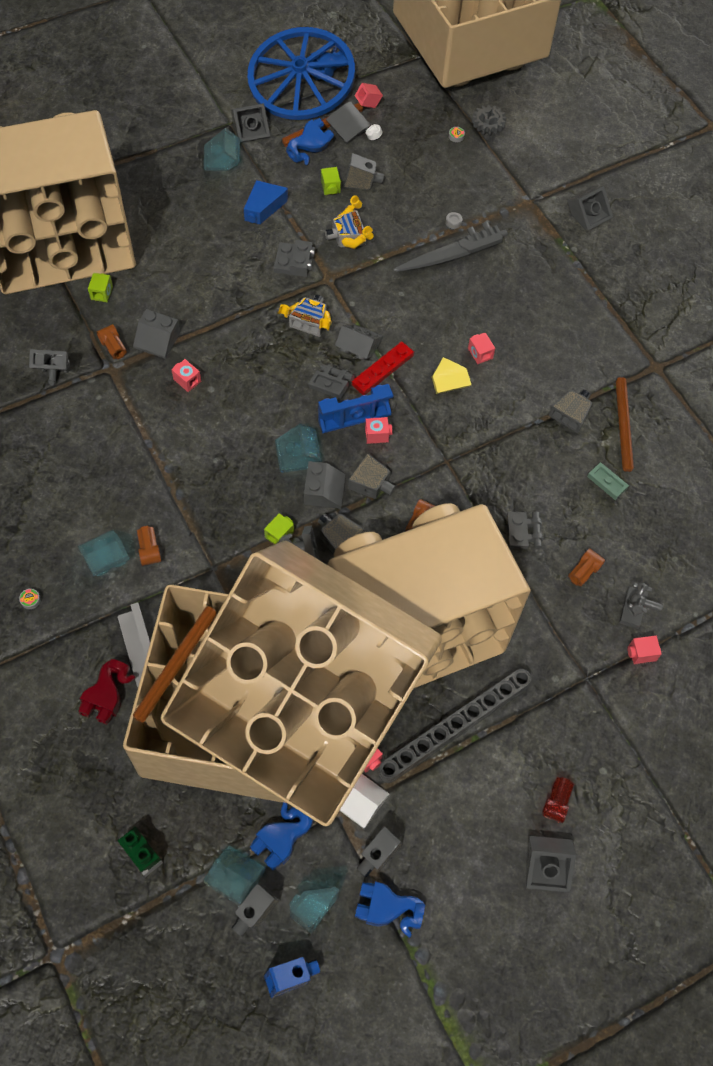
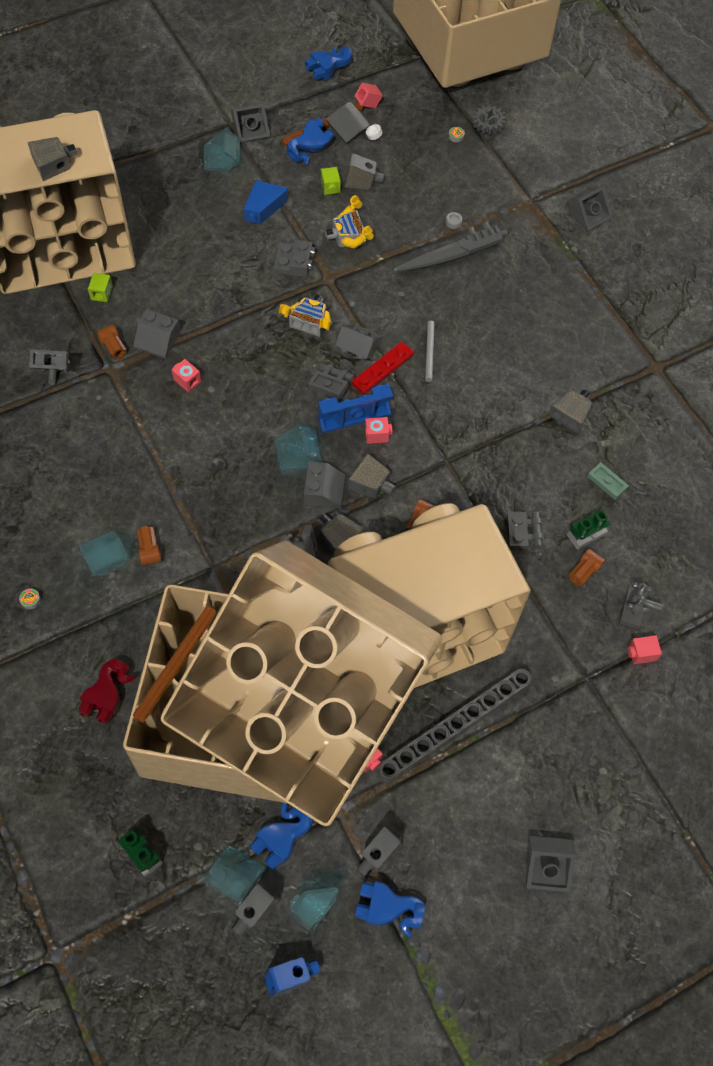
(51, 156): none -> dark grey torso
(135, 639): light grey panel -> none
(278, 527): lime brick -> none
(301, 68): blue wheel -> none
(364, 801): white slope -> none
(429, 352): none -> light grey bar
(450, 377): light yellow slope -> none
(481, 348): coral brick -> none
(557, 804): clear red piece -> none
(588, 529): none -> dark green hips
(624, 424): dark orange axle -> none

